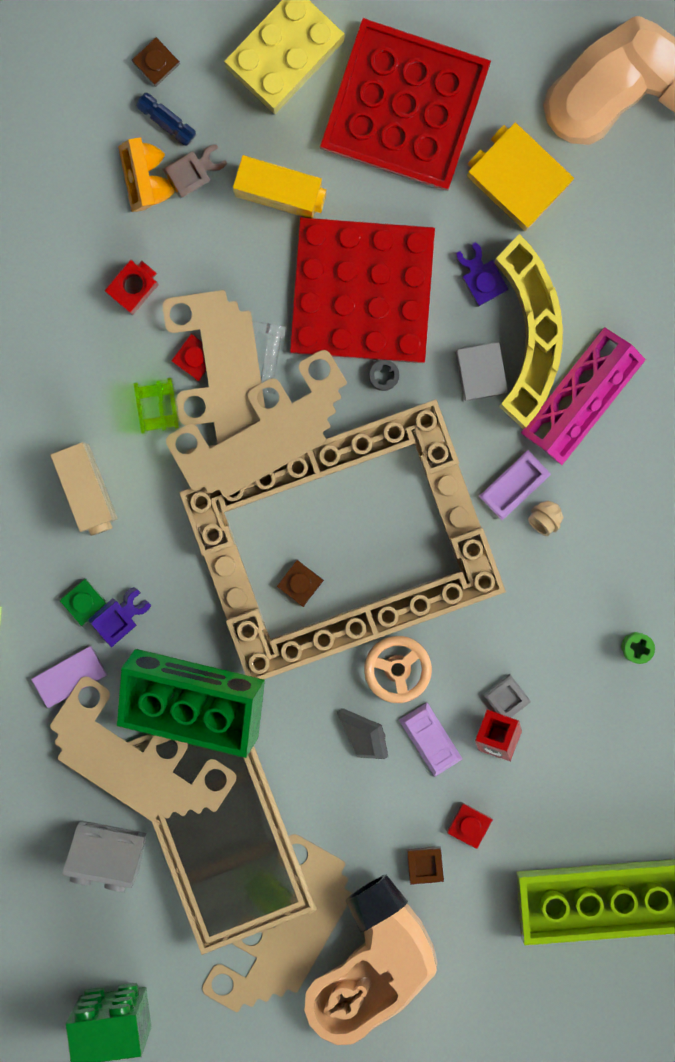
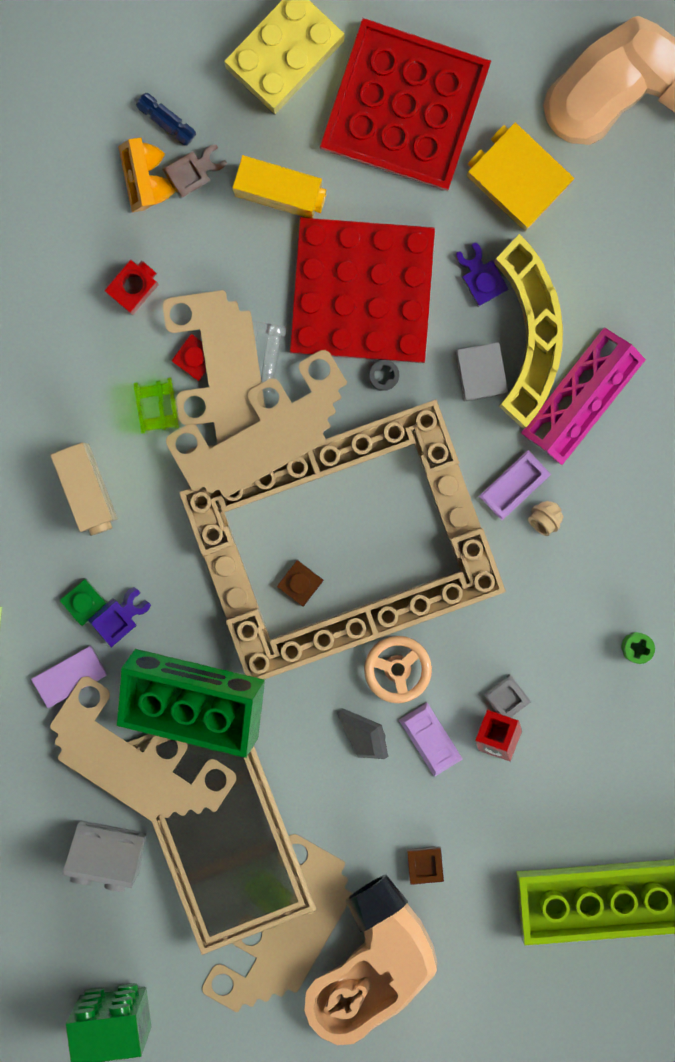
(156, 61): reddish brown plate -> none
(469, 825): red plate -> none

